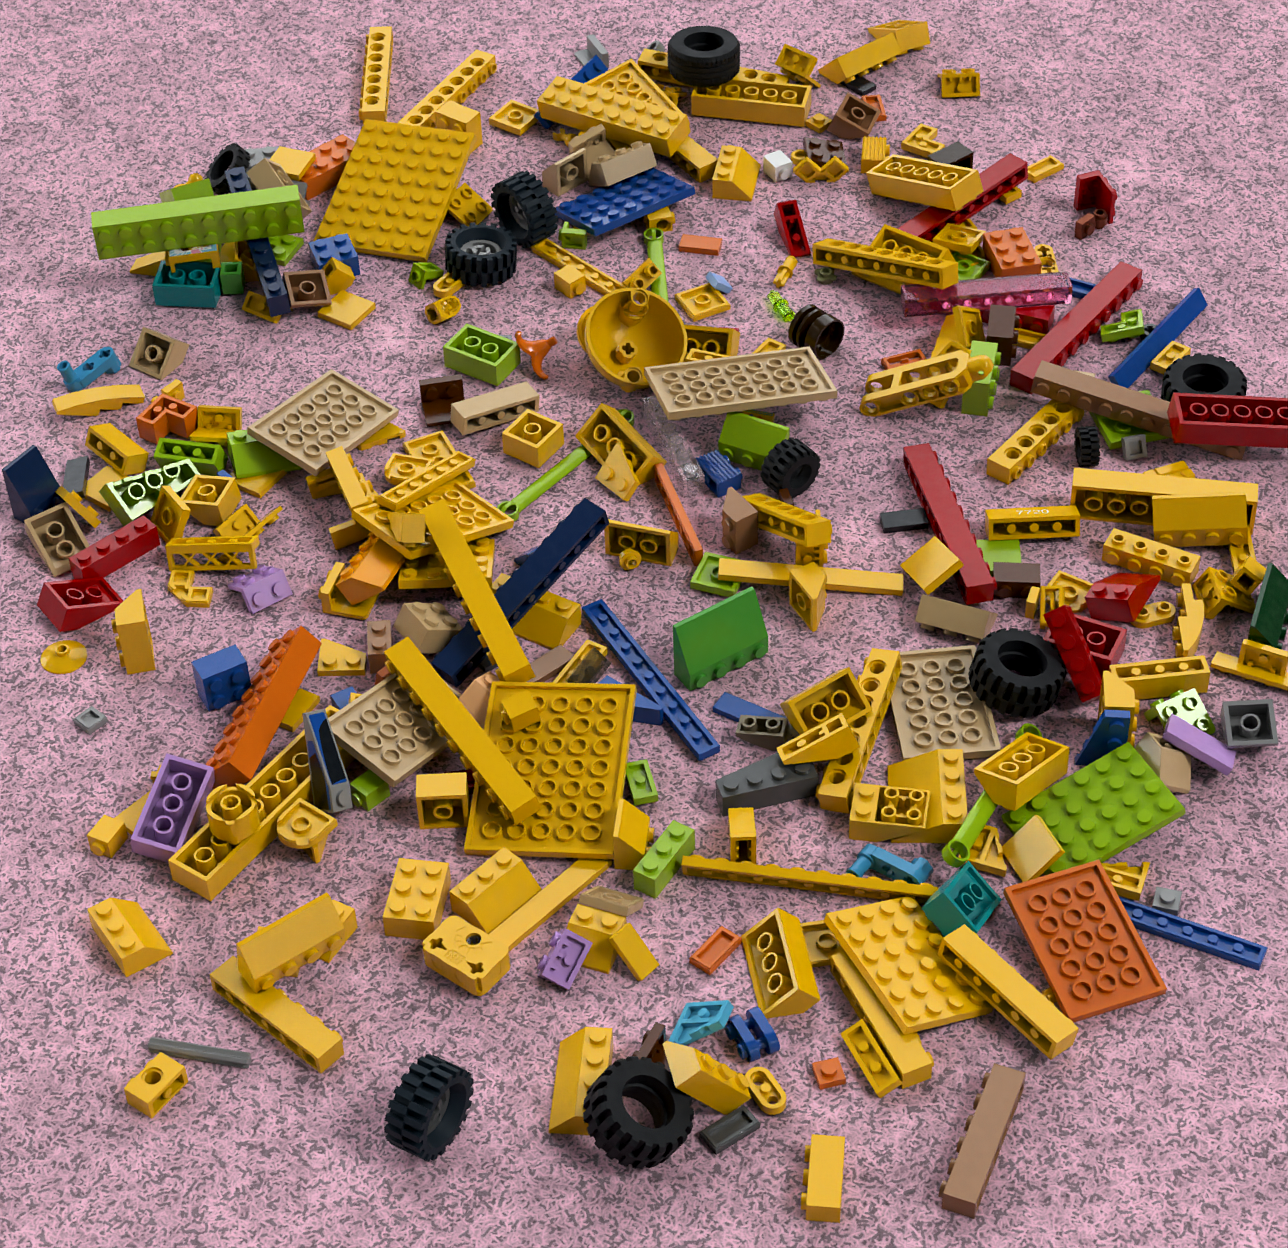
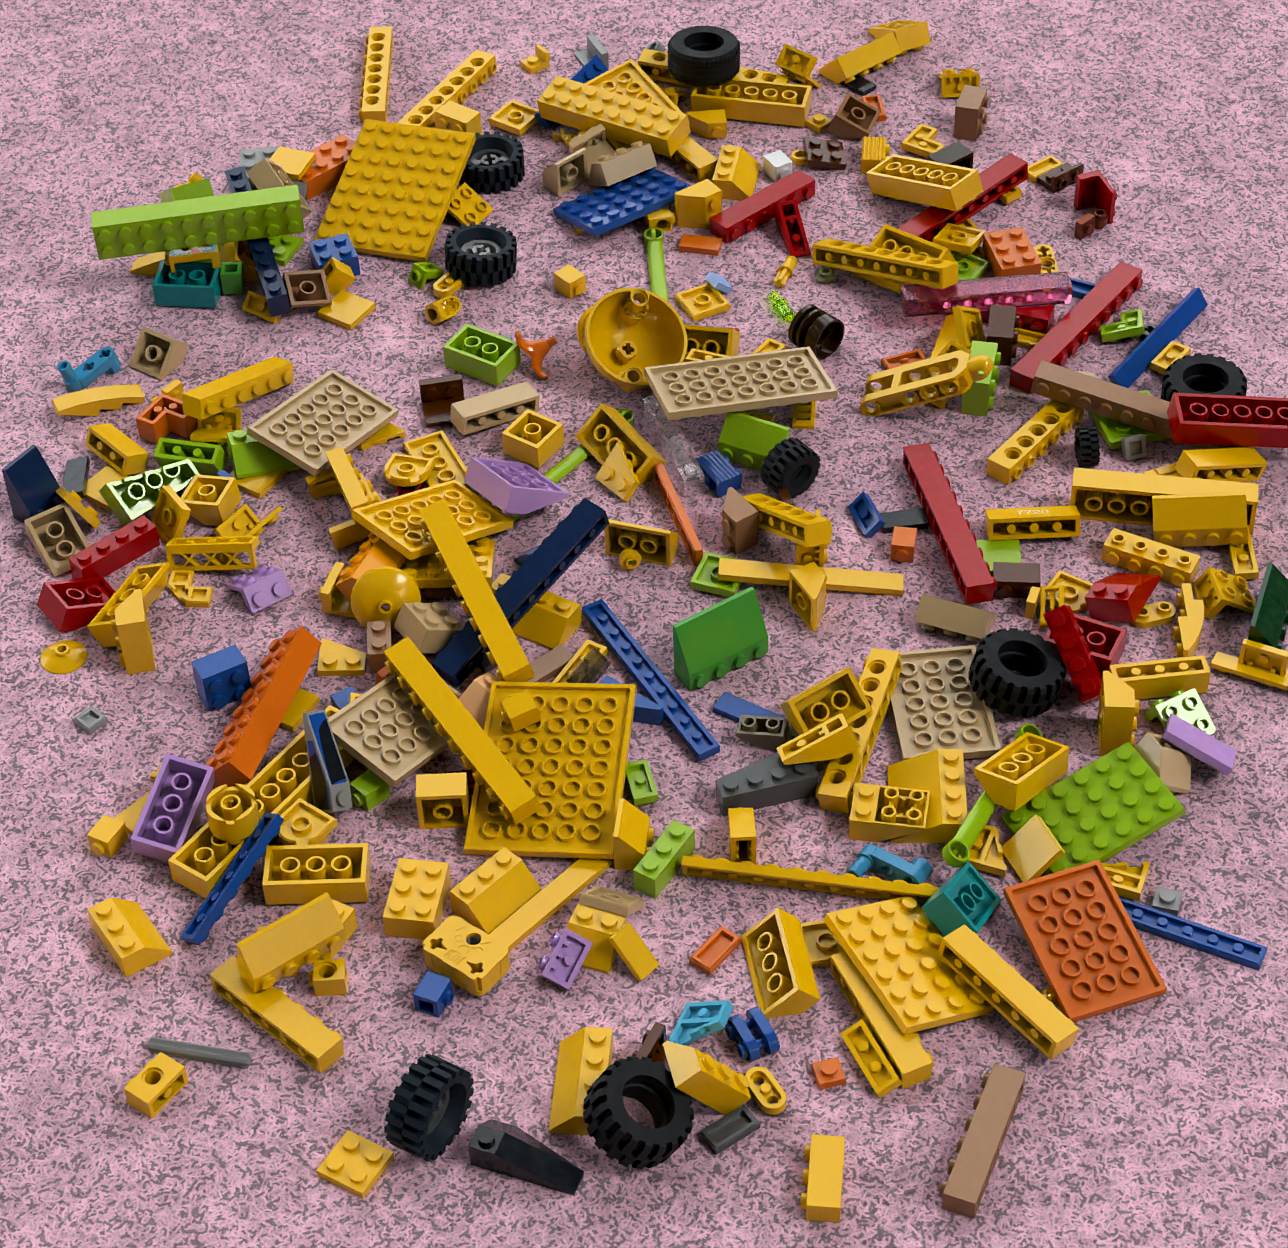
(149, 579): none -> yellow slope
(231, 156): black tyre -> none
(231, 879): none -> blue plate
(237, 388): none -> yellow brick
(307, 871): none -> yellow brick
(329, 977): none -> yellow brick
(355, 1164): none -> yellow plate
(381, 587): none -> yellow dish
(407, 527): yellow slope -> none
(426, 481): yellow tile -> none
(433, 994): none -> blue brick
(494, 163): none -> black wheel
(512, 485): none -> lavender slope
(519, 1155): none -> black wedge
(524, 208): black wheel -> none
(536, 62): none -> yellow bracket
(561, 257): yellow tile -> none
(572, 238): lime bracket -> none
(643, 275): yellow hips -> none
(697, 205): none -> yellow slope
(708, 123): none -> yellow slope
(760, 206): none -> red brick
(804, 411): none -> yellow slope
(810, 171): yellow tile -> none
(866, 515): none -> blue plate
(903, 544): none -> orange brick
(931, 565): yellow tile -> none
(971, 113): none -> medium nougat brick
(1060, 177): none -> reddish brown bracket
(1107, 735): blue wing -> none
(1222, 464): none -> yellow brick
(1248, 576): yellow brick -> none
(1249, 723): light grey slope -> none

